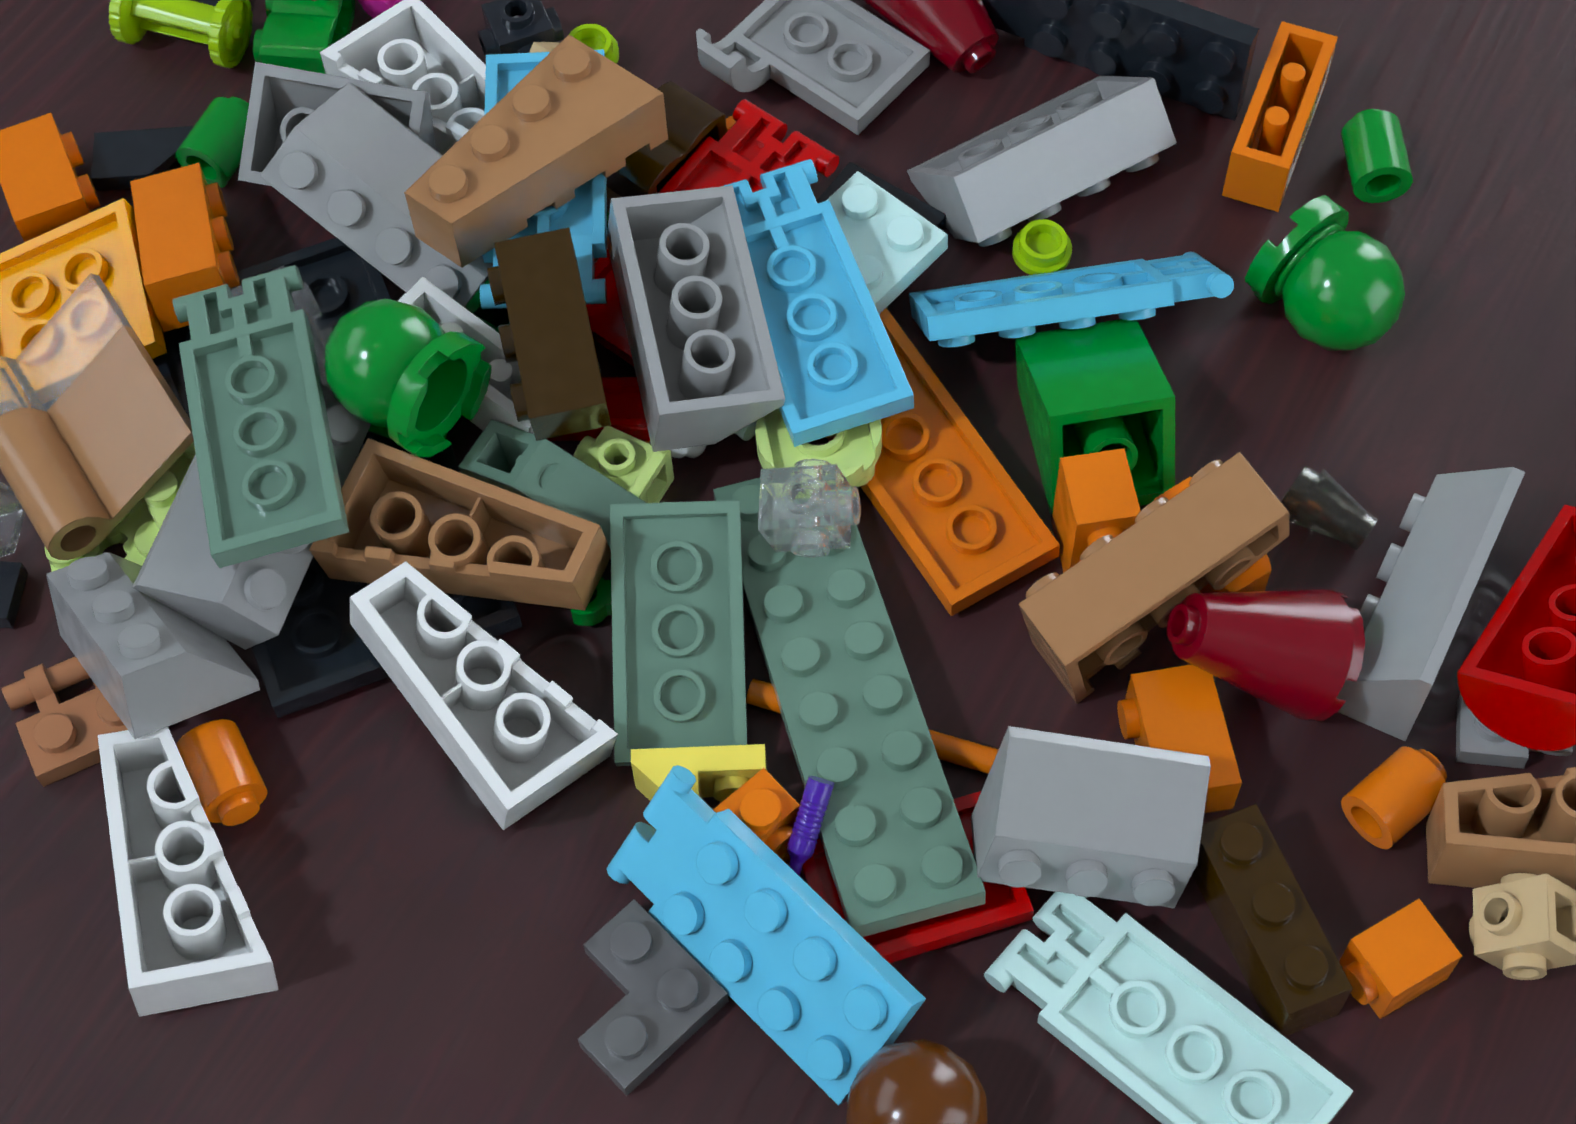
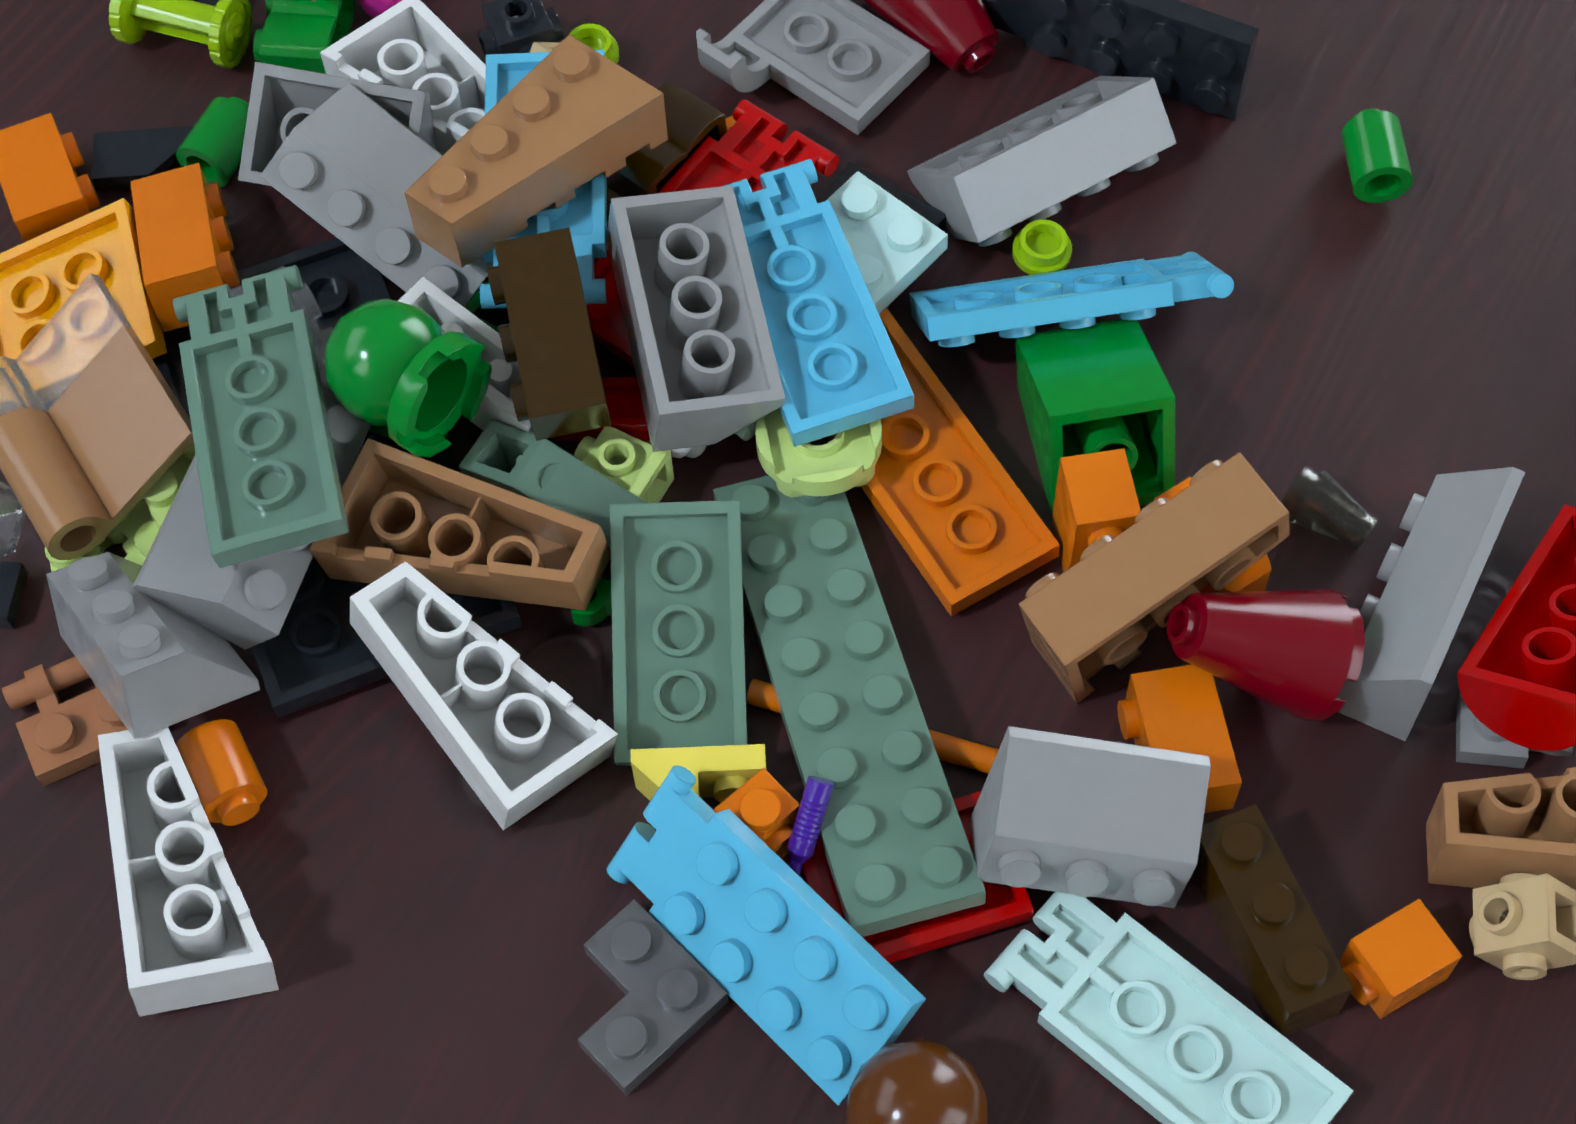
(807, 508): clear brick -> none
(1279, 116): orange brick -> none
(1333, 282): green tile -> none
(1395, 796): orange brick -> none

